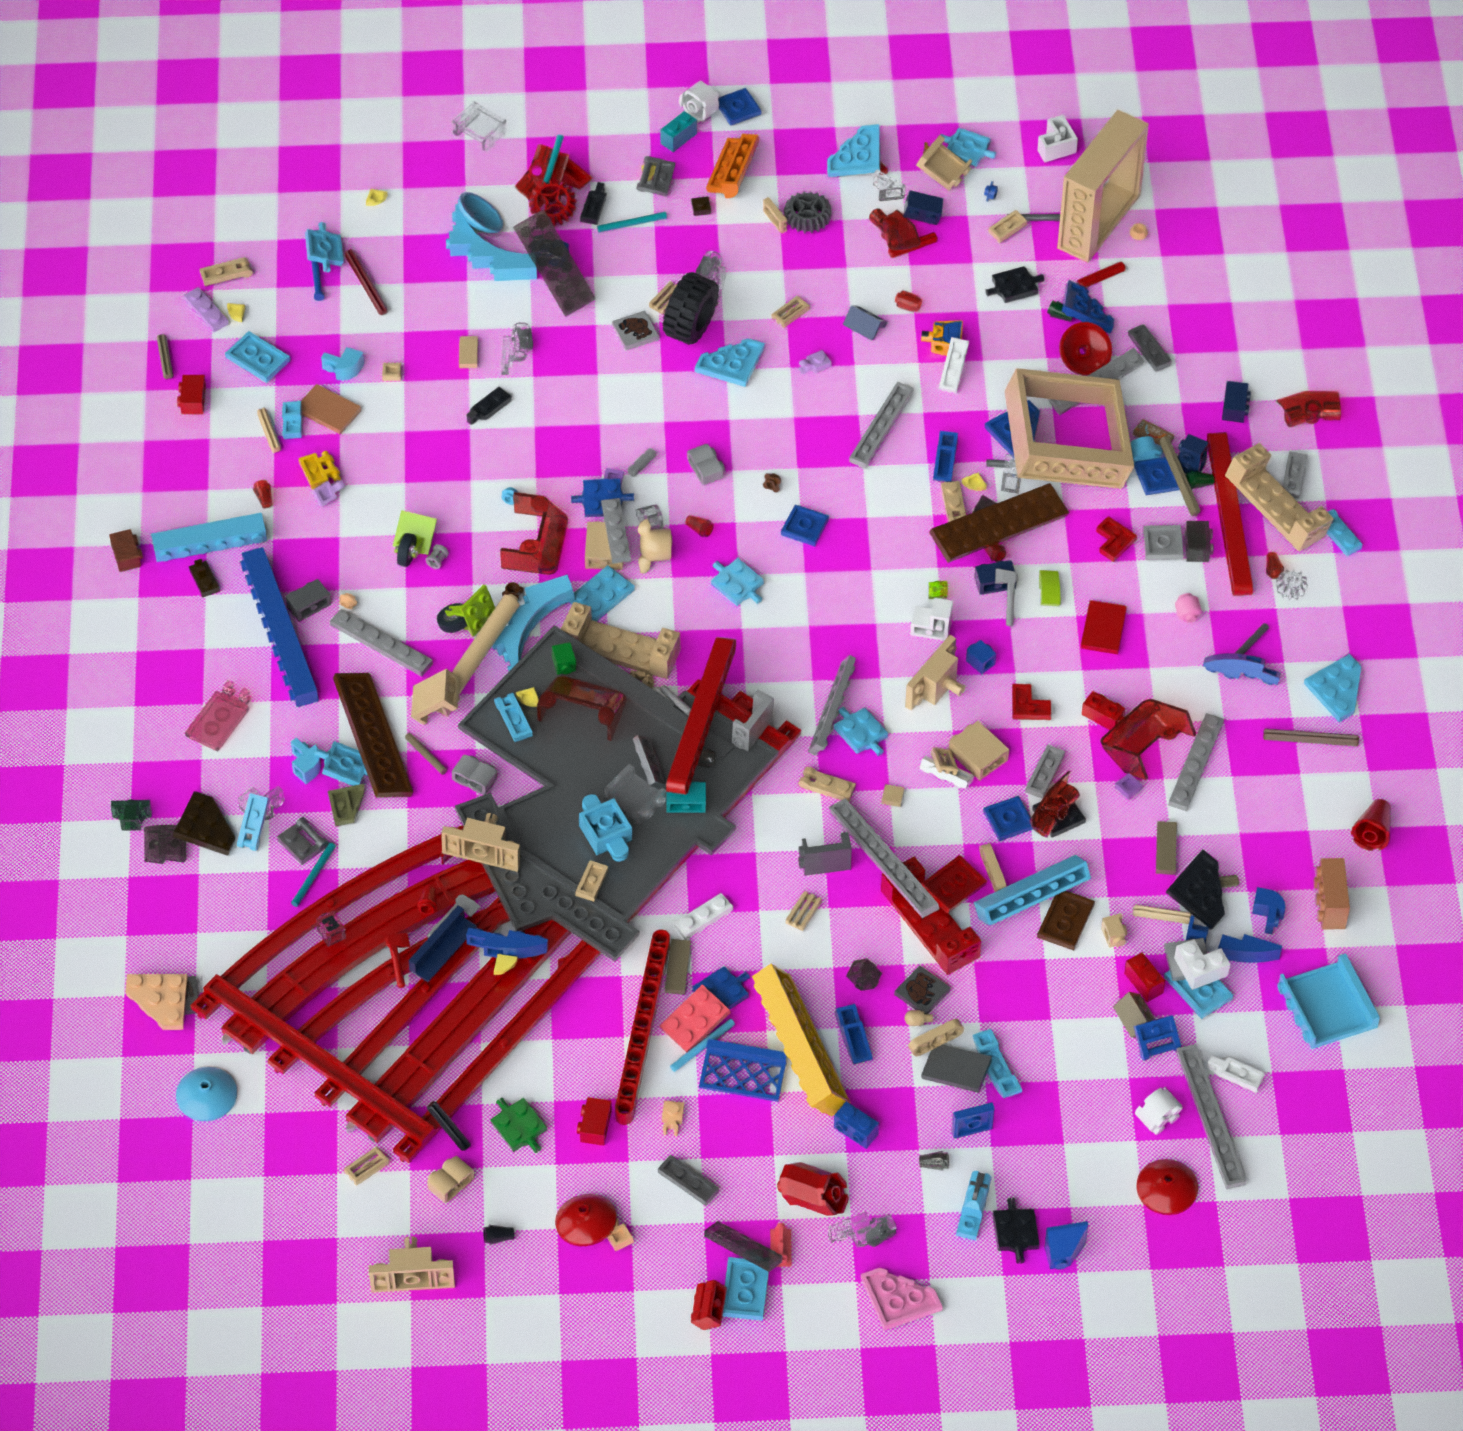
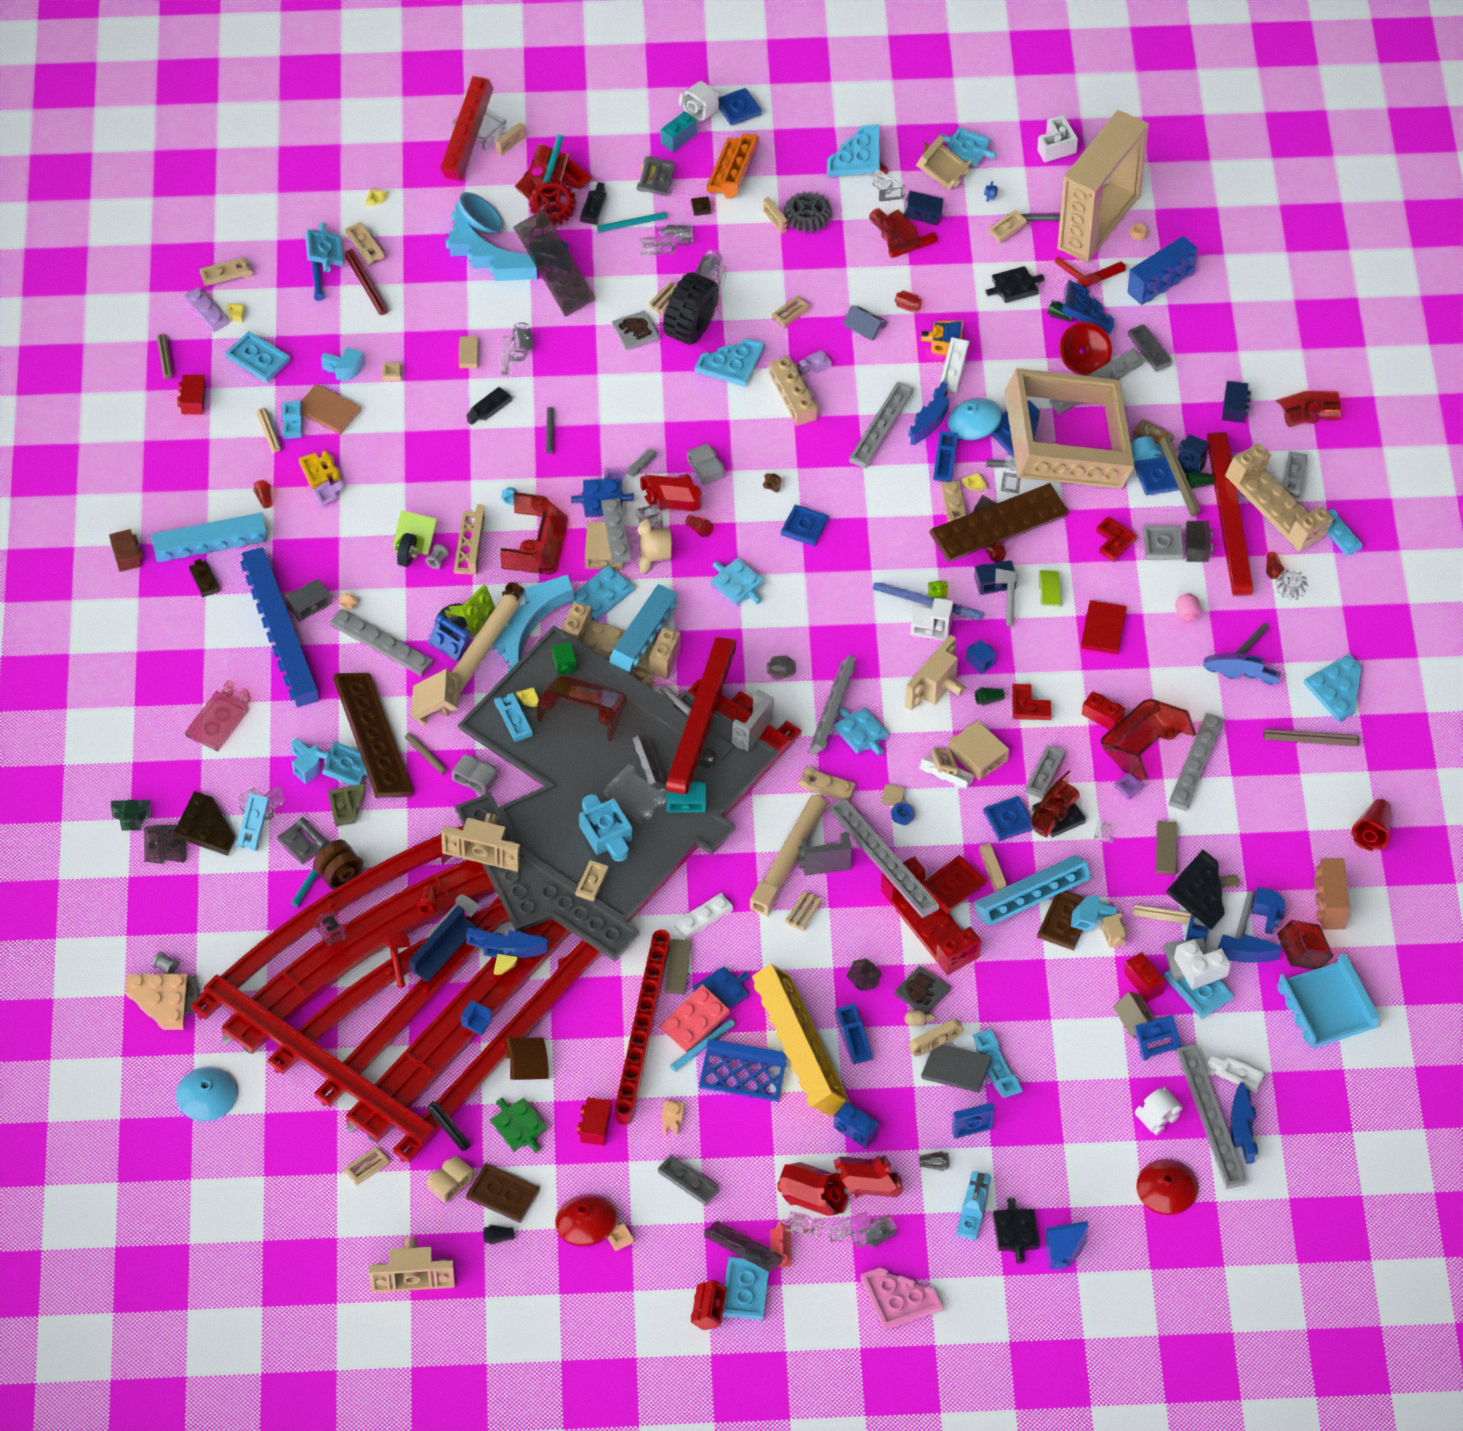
(164, 963): none -> light grey bush
(337, 863): none -> reddish brown wheel
(364, 243): none -> tan plate
(446, 641): none -> plate
(466, 128): none -> red brick
(474, 543): none -> tan fence
(476, 1017): none -> blue panel
(502, 1193): none -> reddish brown tile
(510, 138): none -> tan plate
(527, 1058): none -> reddish brown slope
(549, 430): none -> dark grey bar
(643, 628): none -> medium azure brick
(667, 240): none -> clear plate
(671, 492): none -> red brick
(768, 889): none -> tan brick
(781, 667): none -> clear smoke head
(793, 390): none -> tan brick
(802, 1223): none -> clear plate
(869, 1176): none -> red brick
(898, 817): none -> blue plate
(927, 600): none -> clear blue tile
(931, 416): none -> blue slope
(974, 418): none -> medium azure dish
(986, 696): none -> dark green cone
(1086, 280): none -> red piece
(1089, 911): none -> medium azure brick
(1105, 831): none -> clear plate
(1162, 270): none -> blue brick
(1241, 1123): none -> blue slope
(1245, 915): none -> light grey bar
(1305, 945): none -> clear red brick

